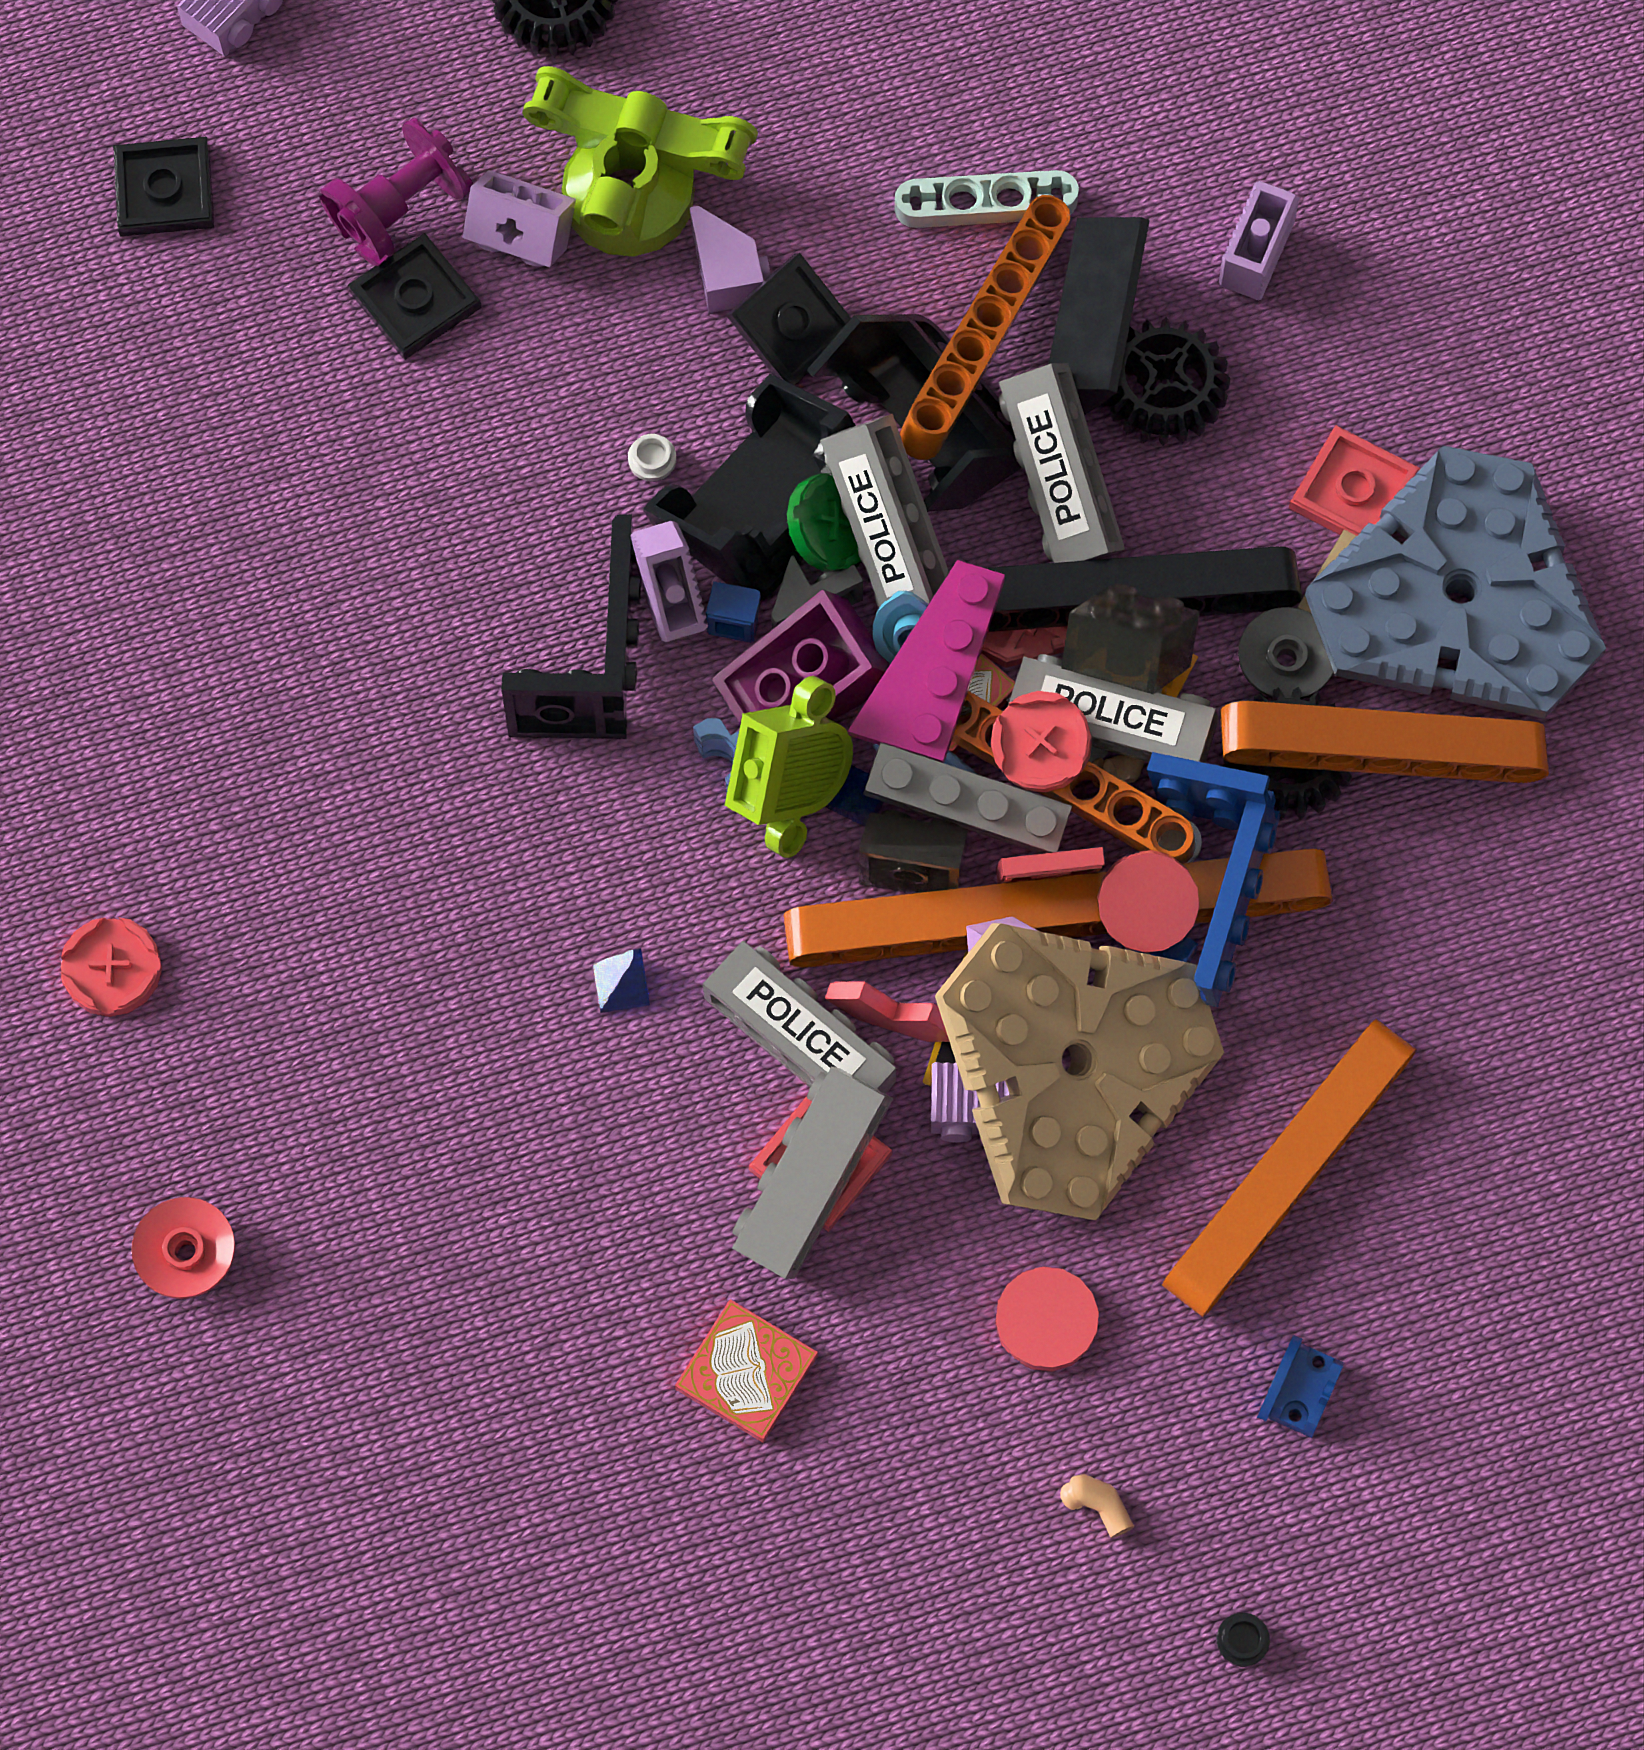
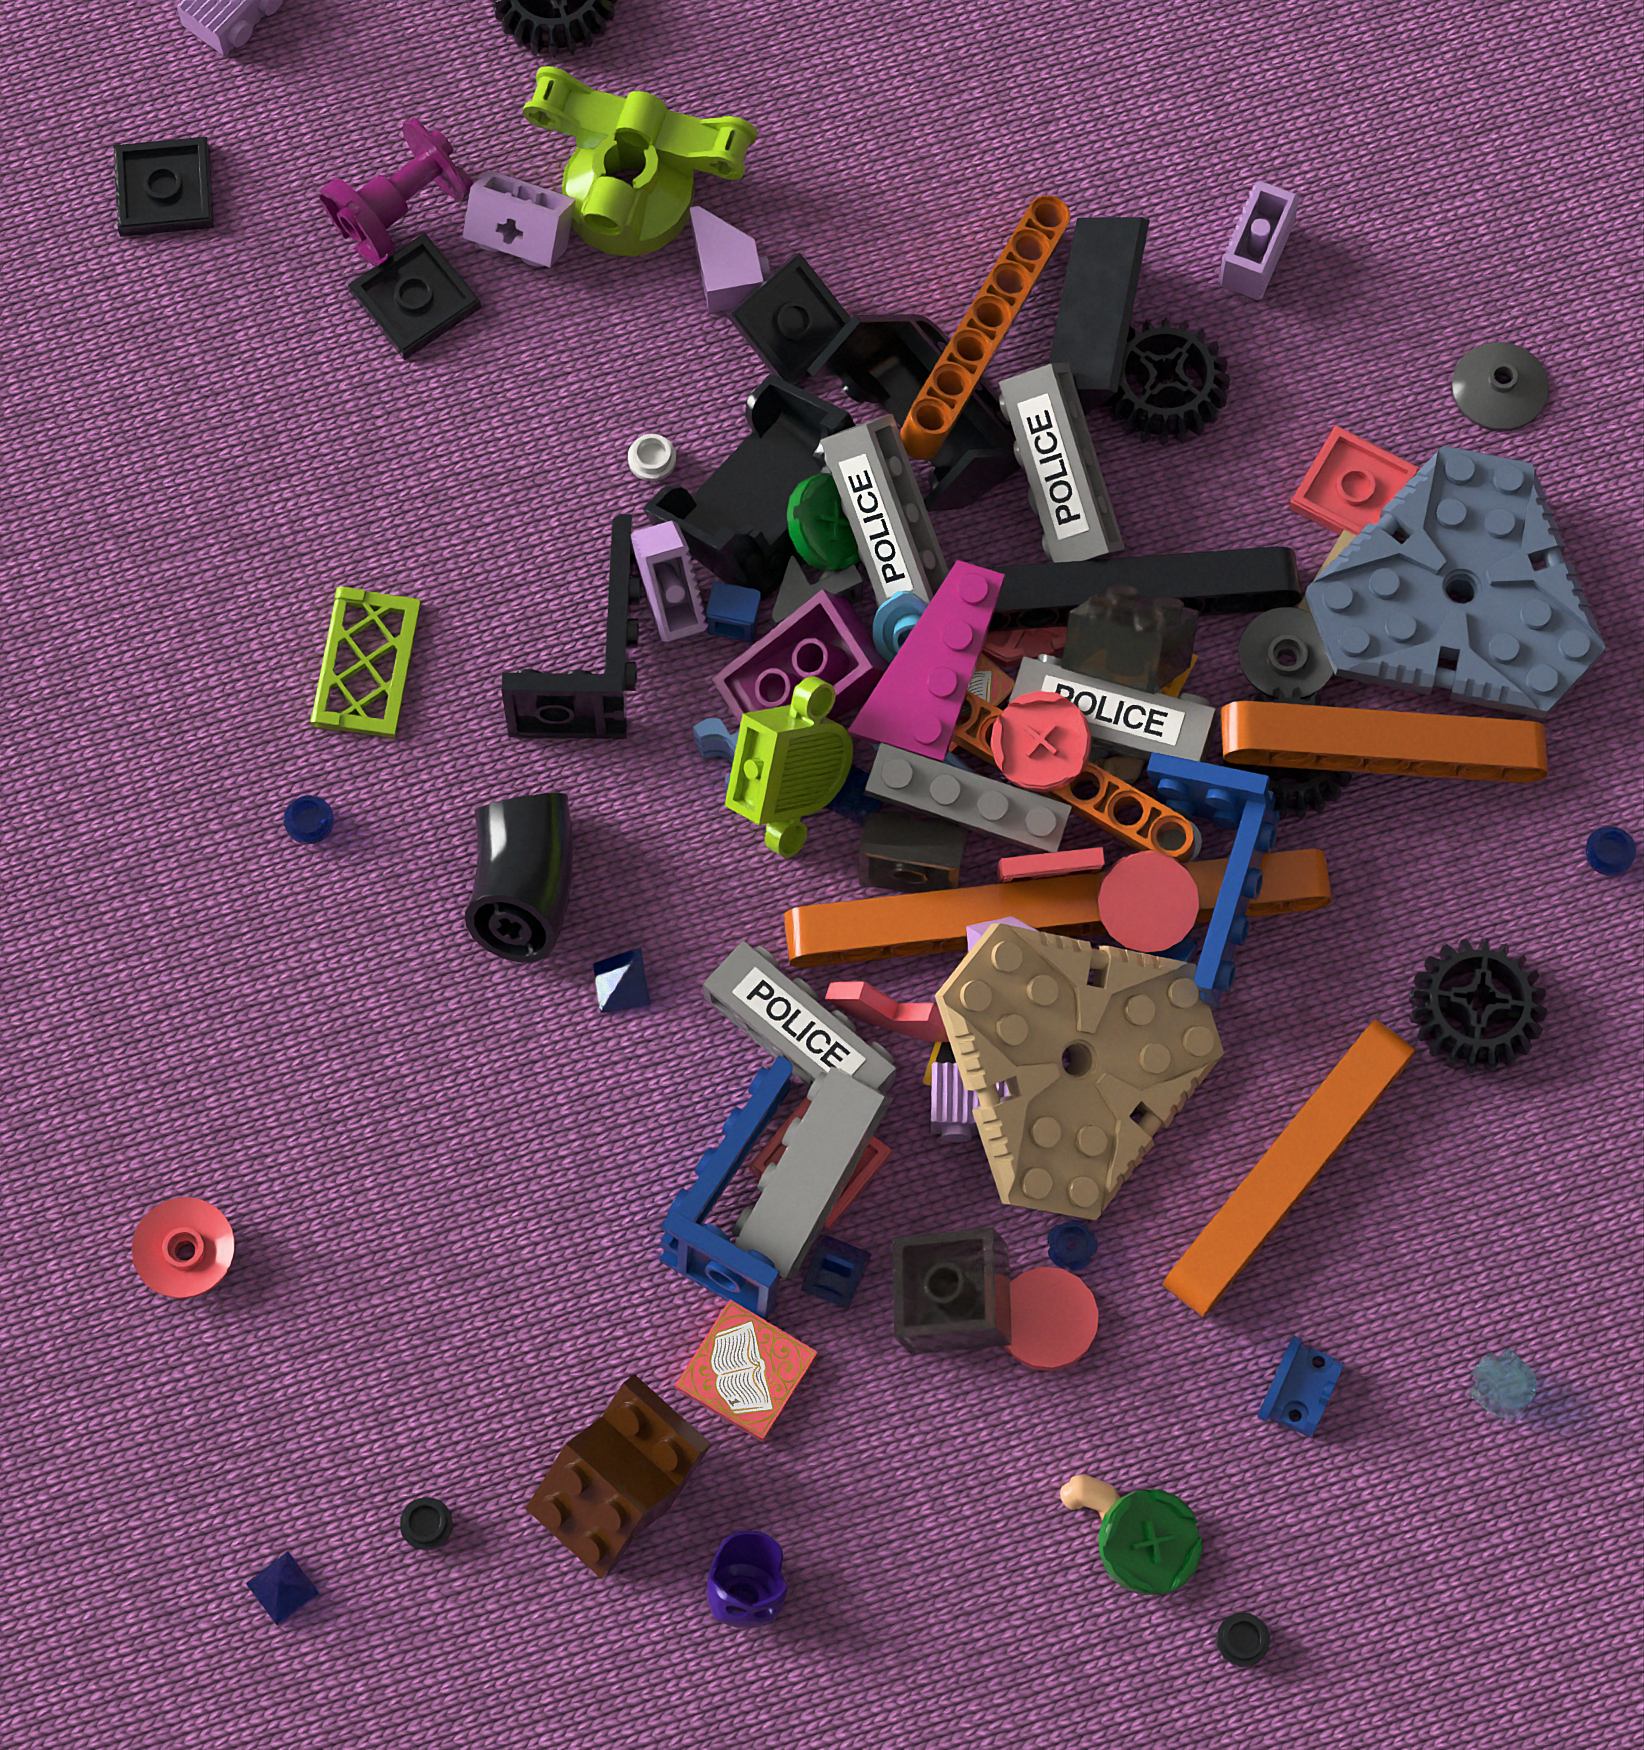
(110, 966): coral tile -> none
(282, 1588): none -> clear blue slope
(308, 819): none -> clear blue plate
(393, 689): none -> lime window
(426, 1523): none -> black plate
(521, 876): none -> black brick
(618, 1476): none -> reddish brown bracket
(705, 1250): none -> blue bracket
(747, 1580): none -> dark purple helmet
(836, 1271): none -> clear blue slope
(951, 1291): none -> clear smoke brick
(985, 190): light aqua beam -> none
(1078, 1233): none -> clear blue plate
(1150, 1542): none -> green tile
(1497, 404): none -> dark grey dish
(1498, 1005): none -> black gear
(1503, 1384): none -> clear light blue plate
(1610, 850): none -> clear blue plate

